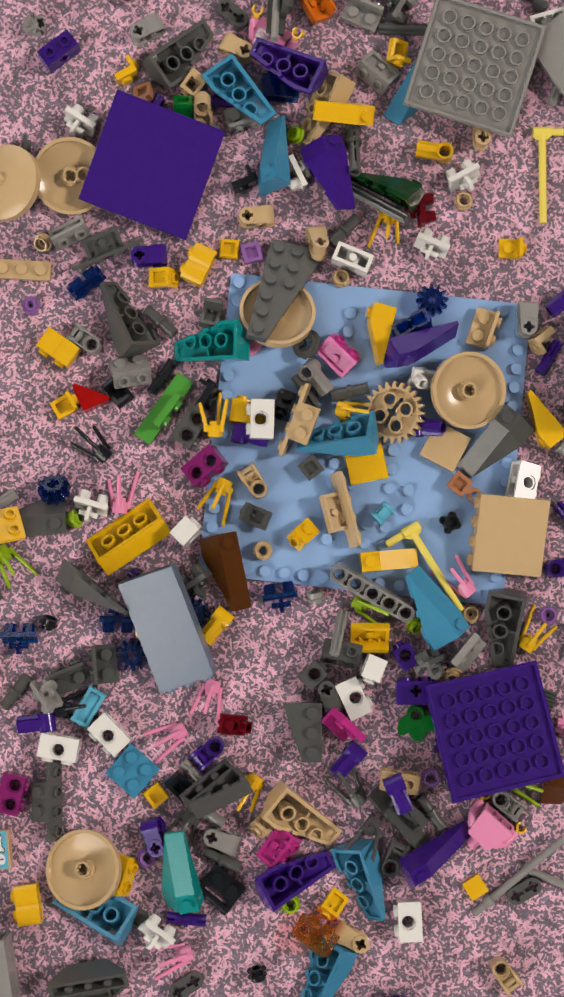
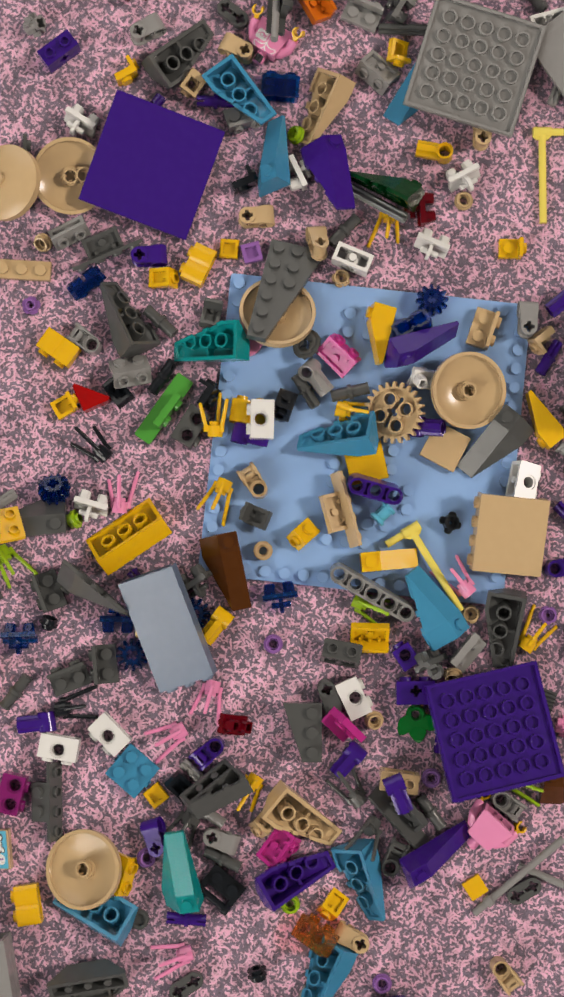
(46, 693): light grey hips -> none
(48, 591): none -> dark grey bracket
(93, 699): medium azure tile -> none
(144, 91): nougat plate -> none
(156, 936): white hips -> none
(184, 105): green brick -> none
(186, 531): white brick -> none
(202, 462): magenta brick -> none
(203, 112): tan piece -> none
(279, 644): none -> medium lavender plate
(293, 67): dark purple wedge -> none
(302, 422): tan bracket -> none
(311, 467): dark grey plate -> none
(312, 683): dark grey brick -> none
(315, 596): light grey plate -> none
(338, 632): light grey axle -> none
(344, 112): yellow slope -> none
(353, 143): dark grey pin -> none
(373, 669): white brick -> none
(376, 724): none -> tan plate
(381, 495): none -> dark purple beam
(381, 989): none -> medium lavender plate
(413, 931): white brick -> none
(414, 625): lime plate -> none
(461, 485): nougat plate -> none

